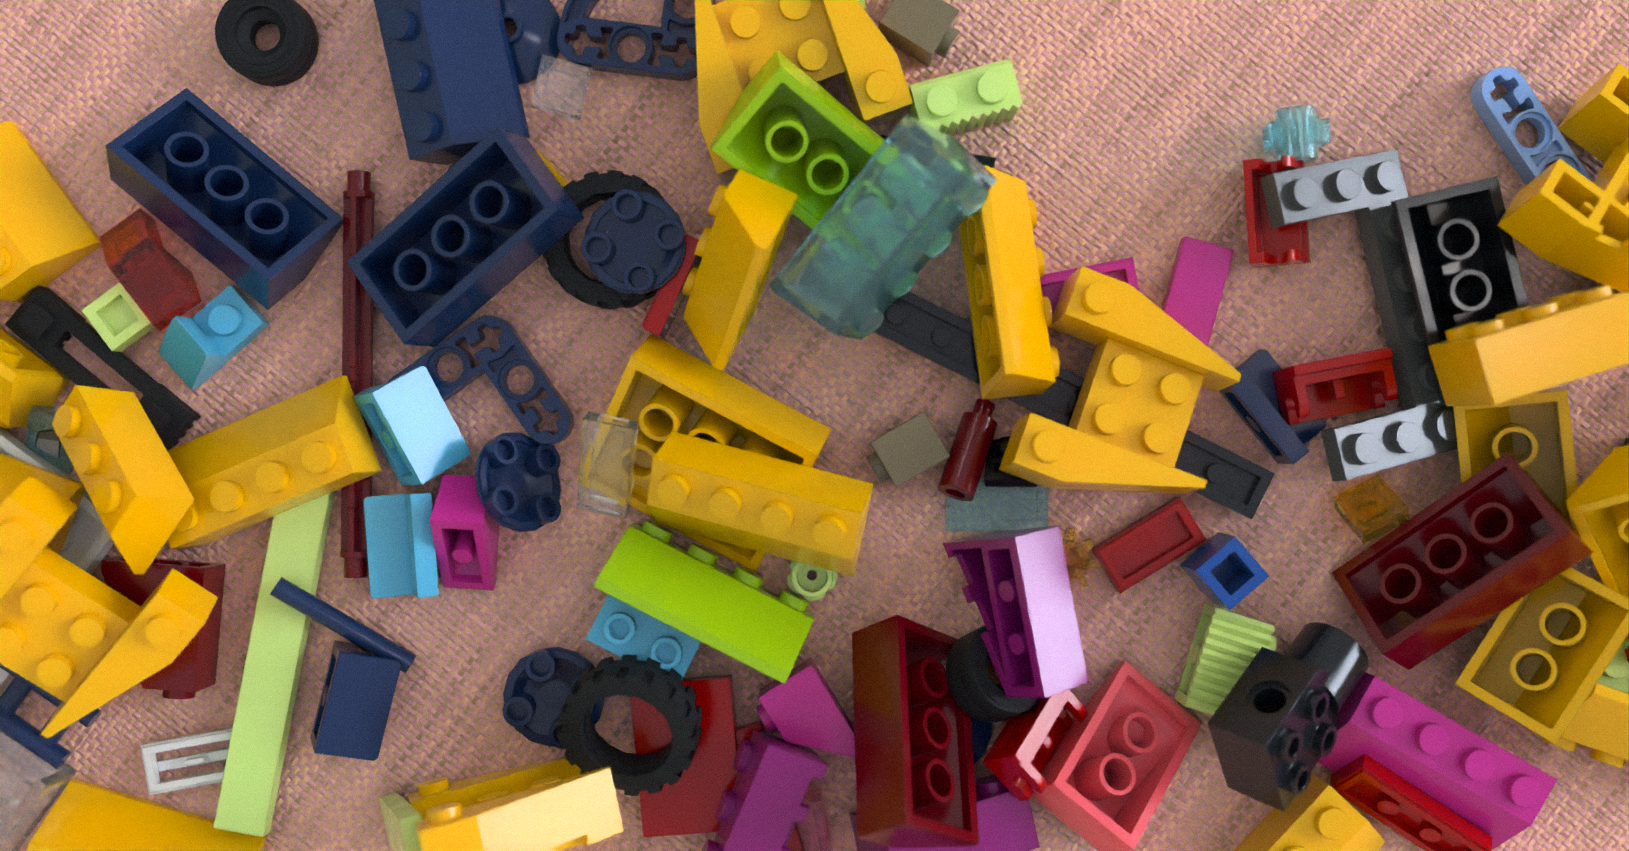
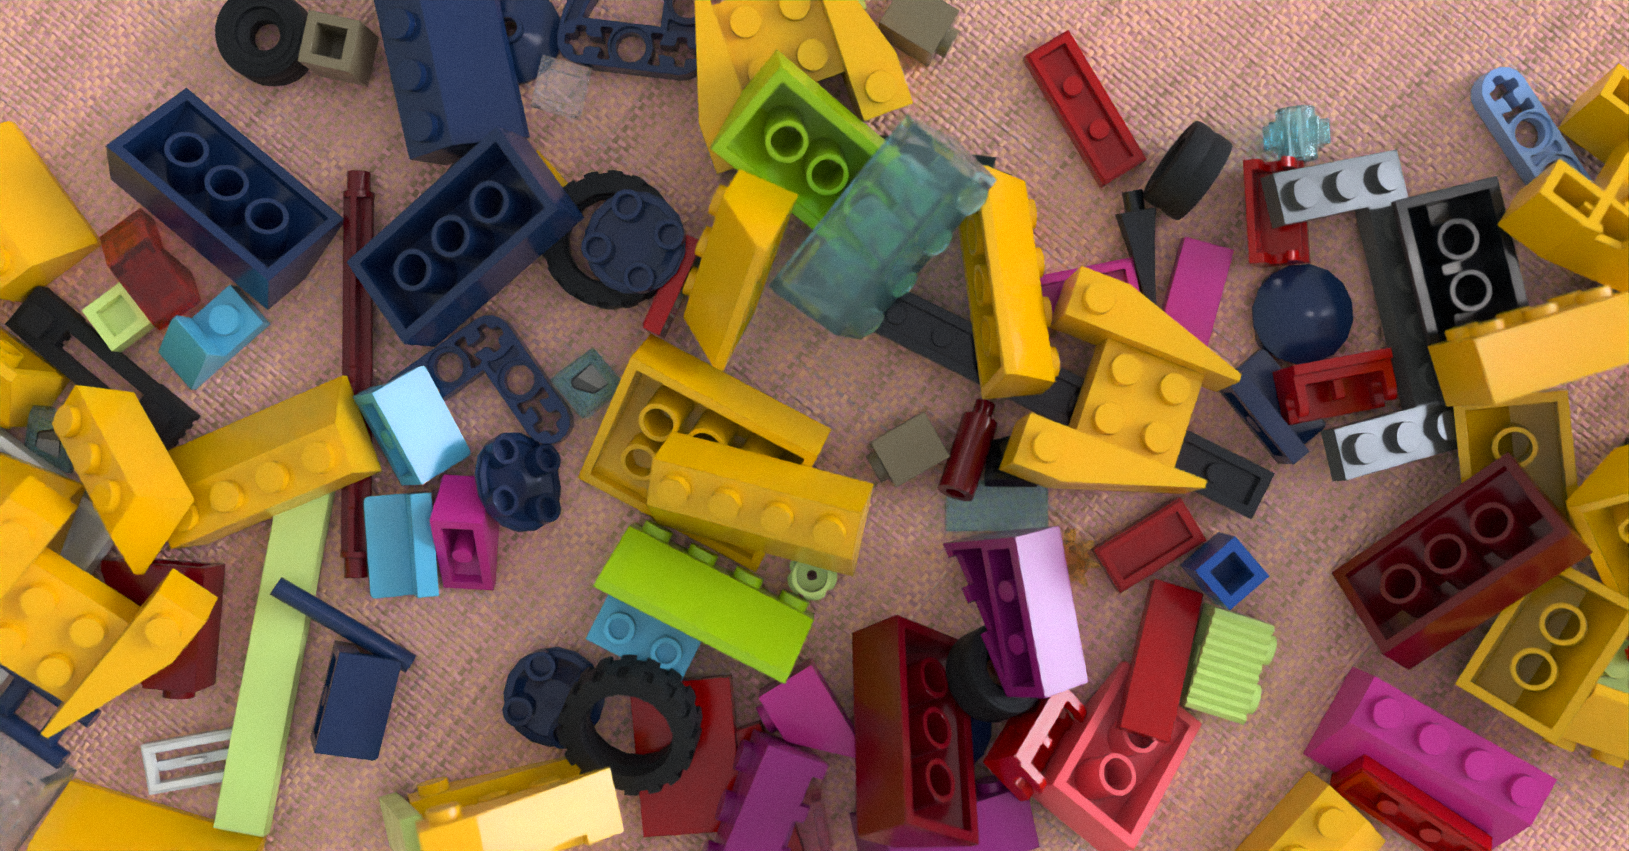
(338, 48): none -> dark tan brick
(587, 383): none -> clear light blue slope
(607, 464): clear tile -> none
(967, 98): yellowish green brick -> none
(1084, 109): none -> red tile
(1139, 237): none -> black piece
(1159, 661): none -> red tile
(1187, 170): none -> black tyre
(1286, 713): black brick -> none
(1302, 314): none -> dark blue dish
(1371, 508): clear yellow plate -> none

